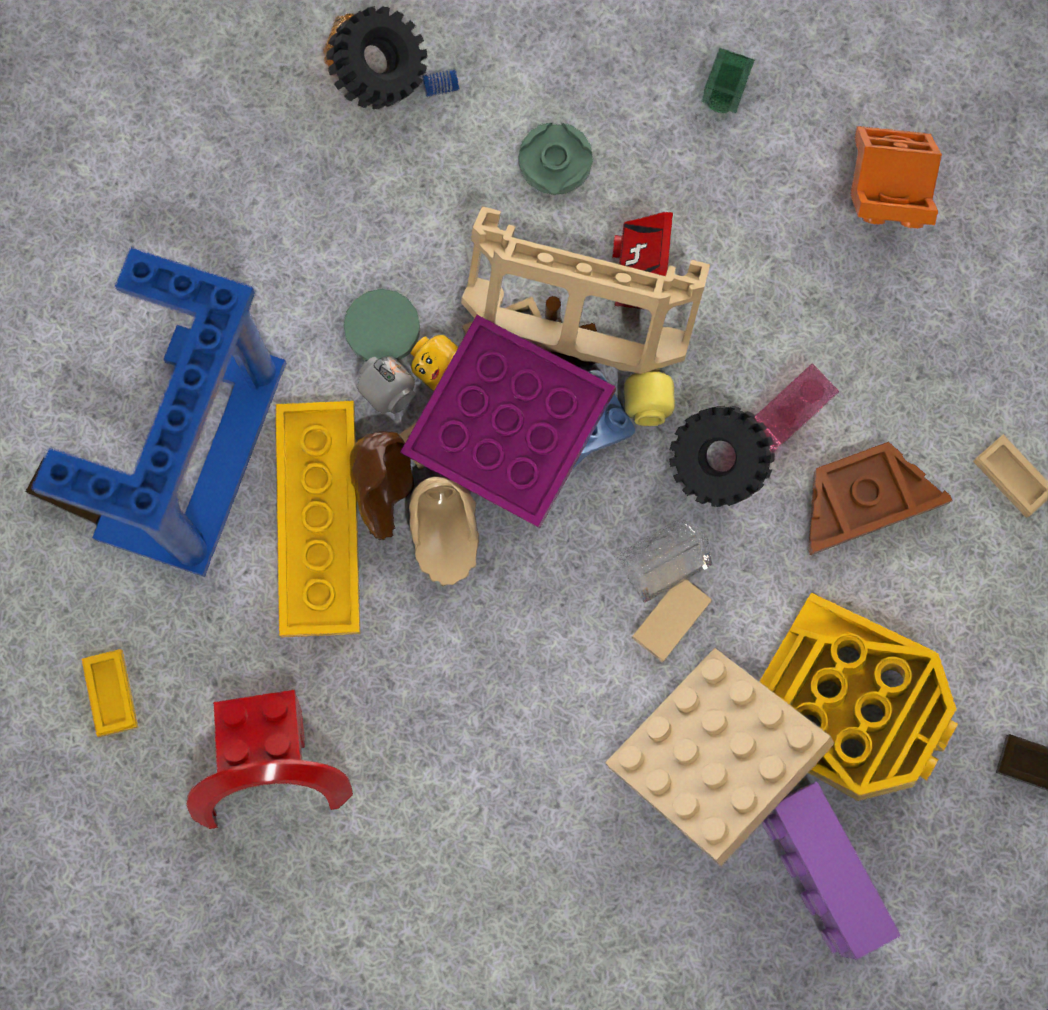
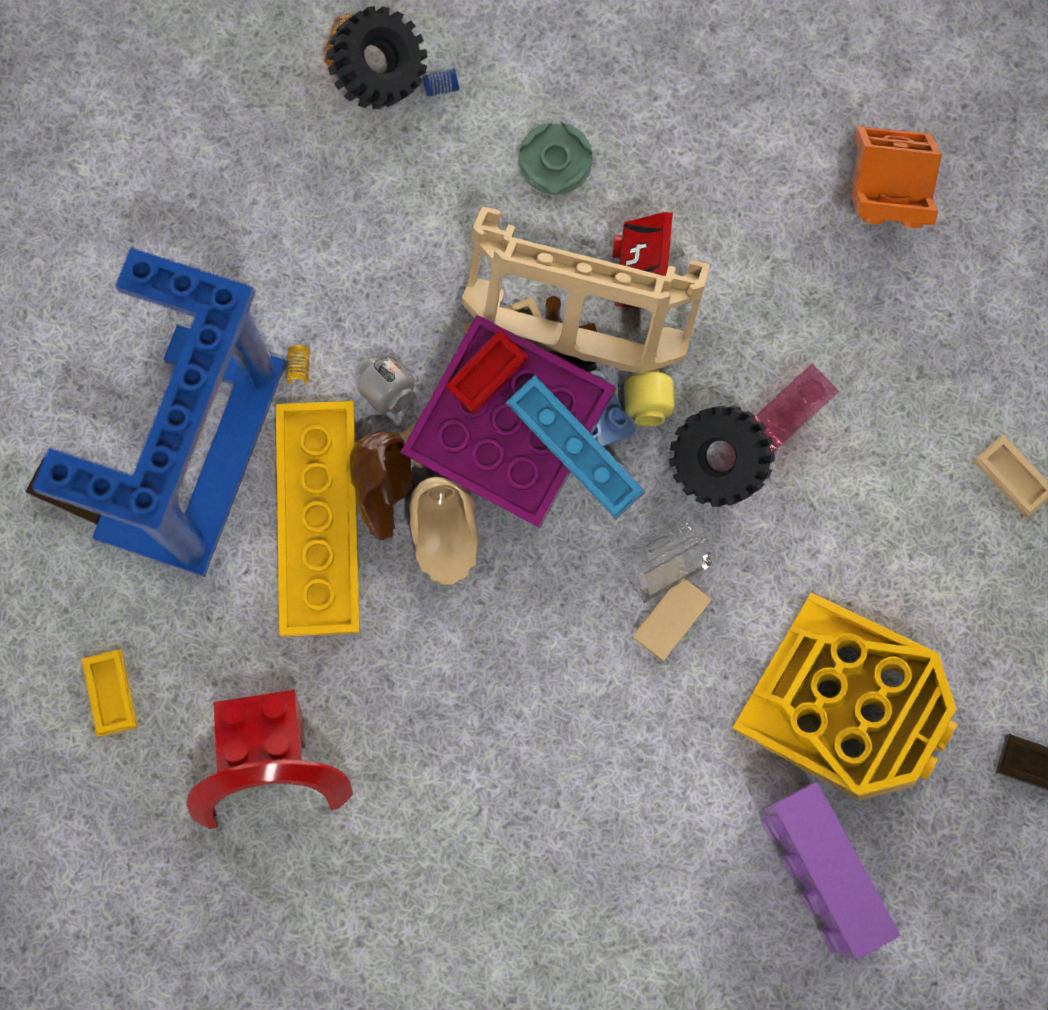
(298, 375): none -> yellow piece
(381, 325): sand green tile -> none
(432, 359): yellow head -> none
(487, 372): none -> red tile
(575, 447): none -> dark azure tile
(719, 755): tan plate -> none
(727, 81): clear green brick -> none
(867, 495): dark orange wing -> none

